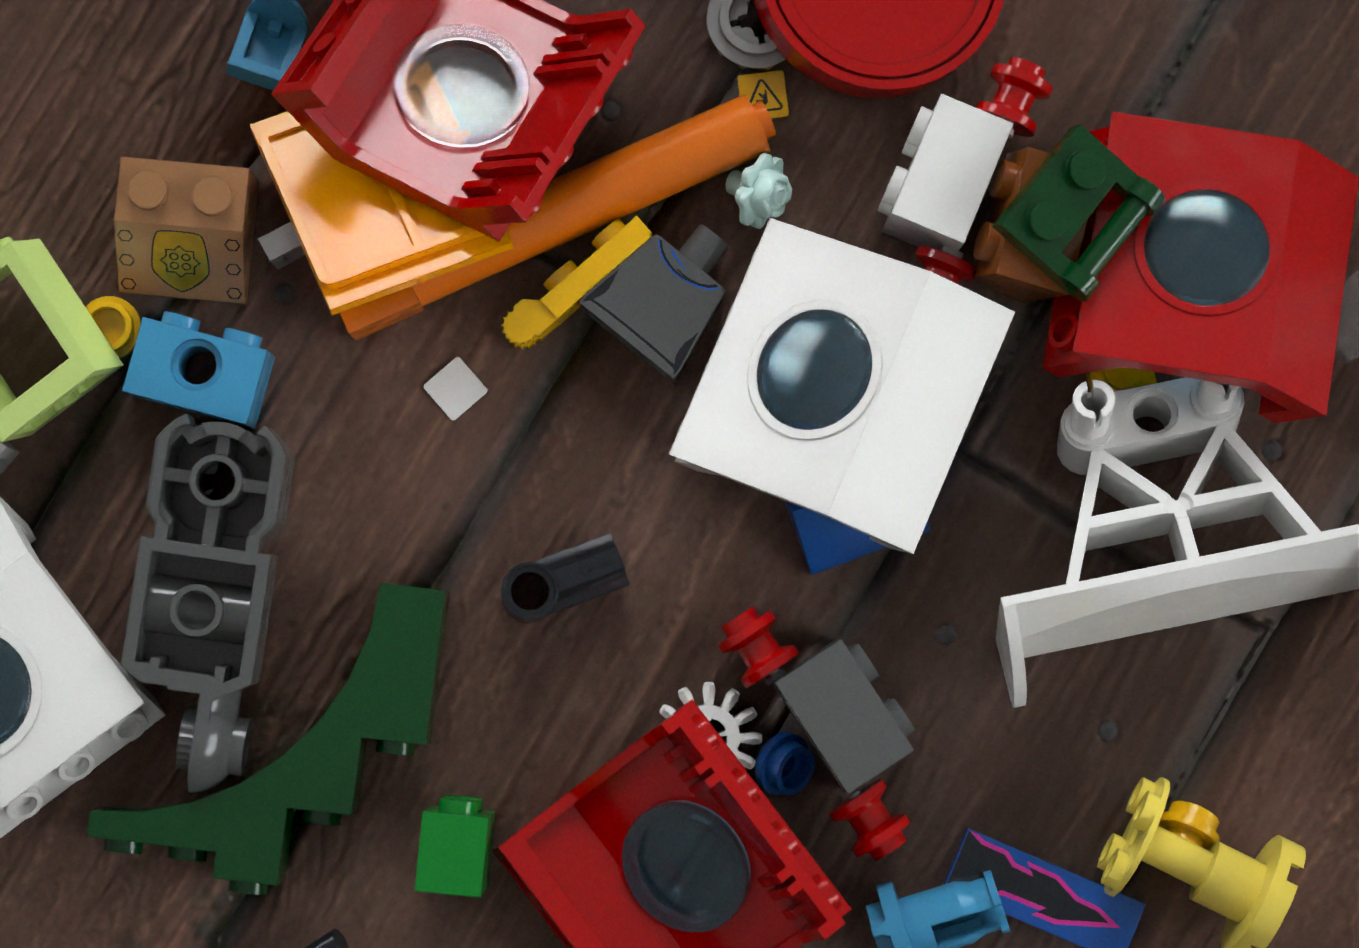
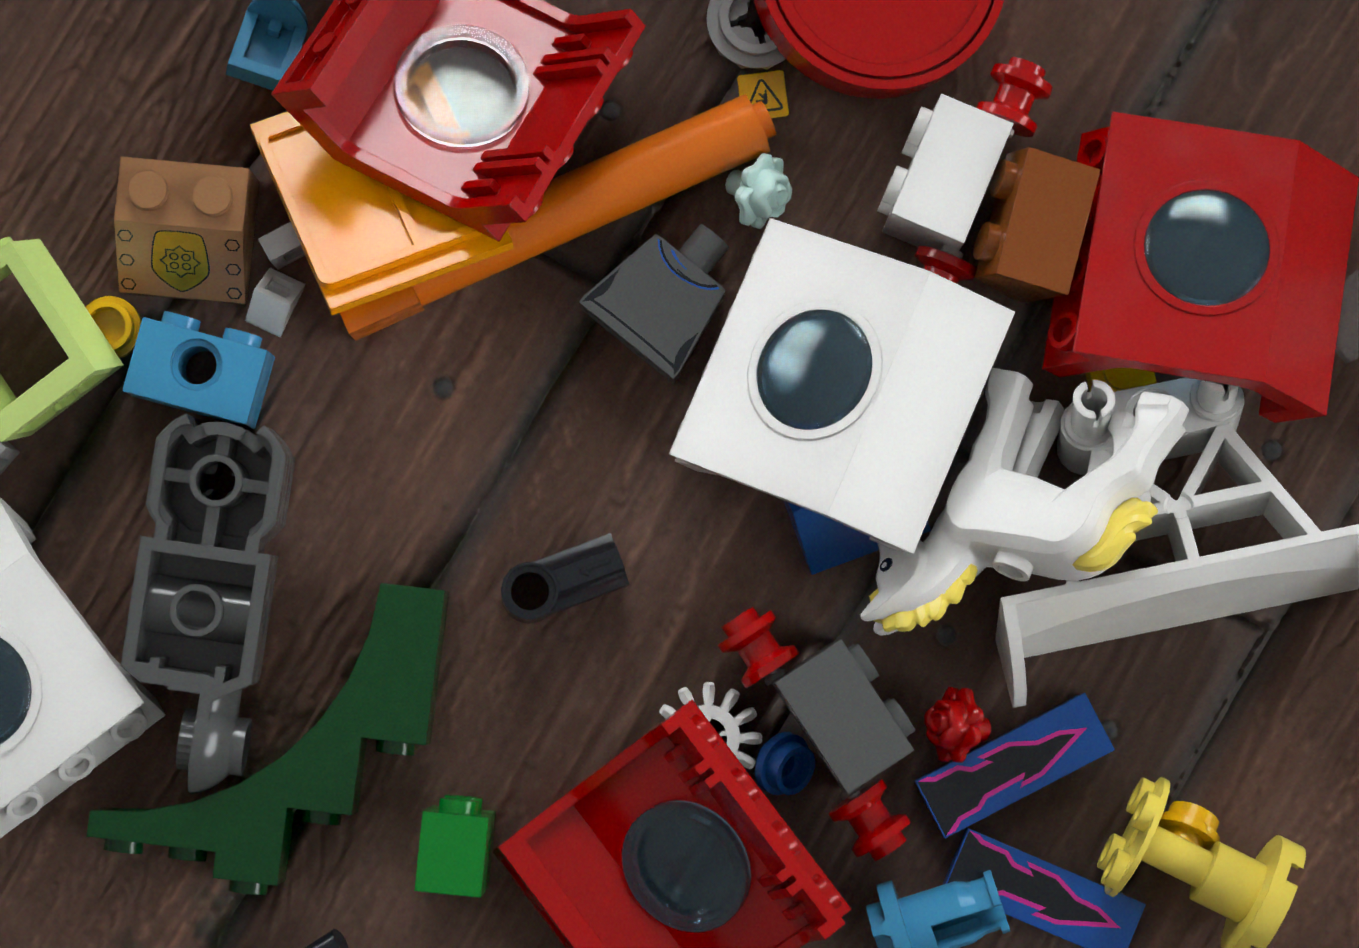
(274, 301): none -> white piece
(455, 388): white sticker -> none
(566, 286): yellow hinge -> none
(956, 724): none -> red plant
(1014, 765): none -> tile
(1020, 523): none -> white animal
(1061, 200): dark green plate -> none

